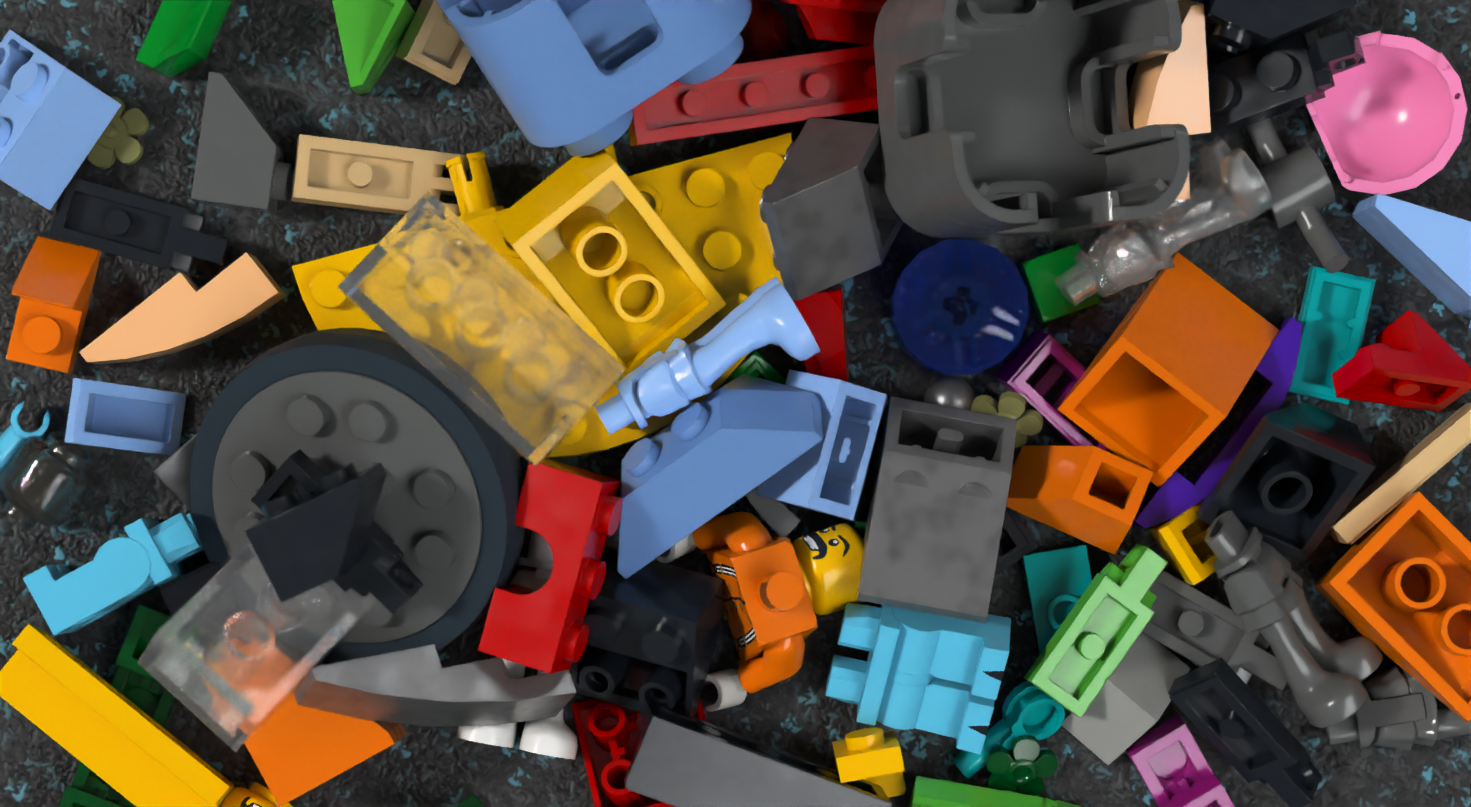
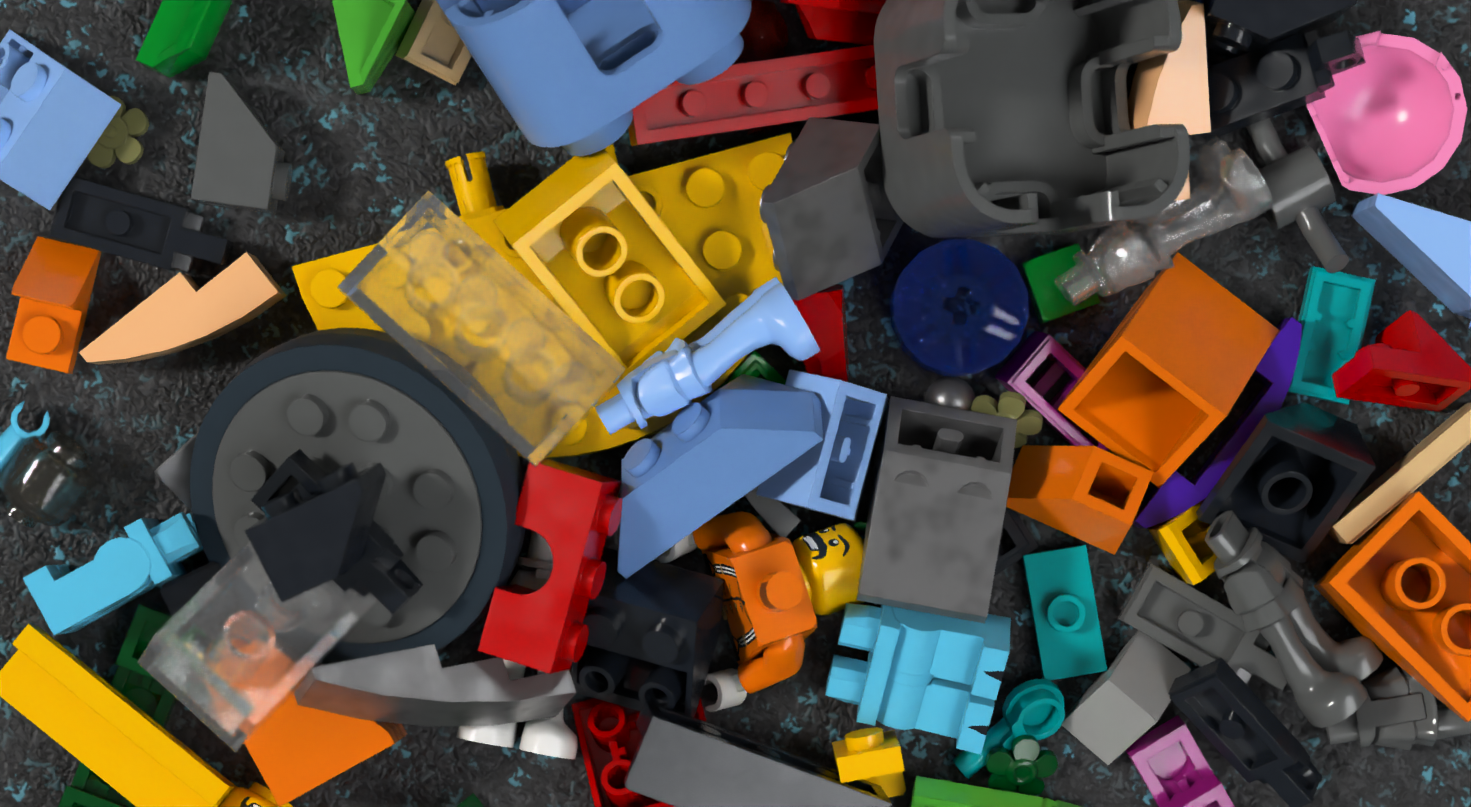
(125, 417): light blue slope -> none
(368, 175): tan hinge -> none
(1098, 631): hinge -> none

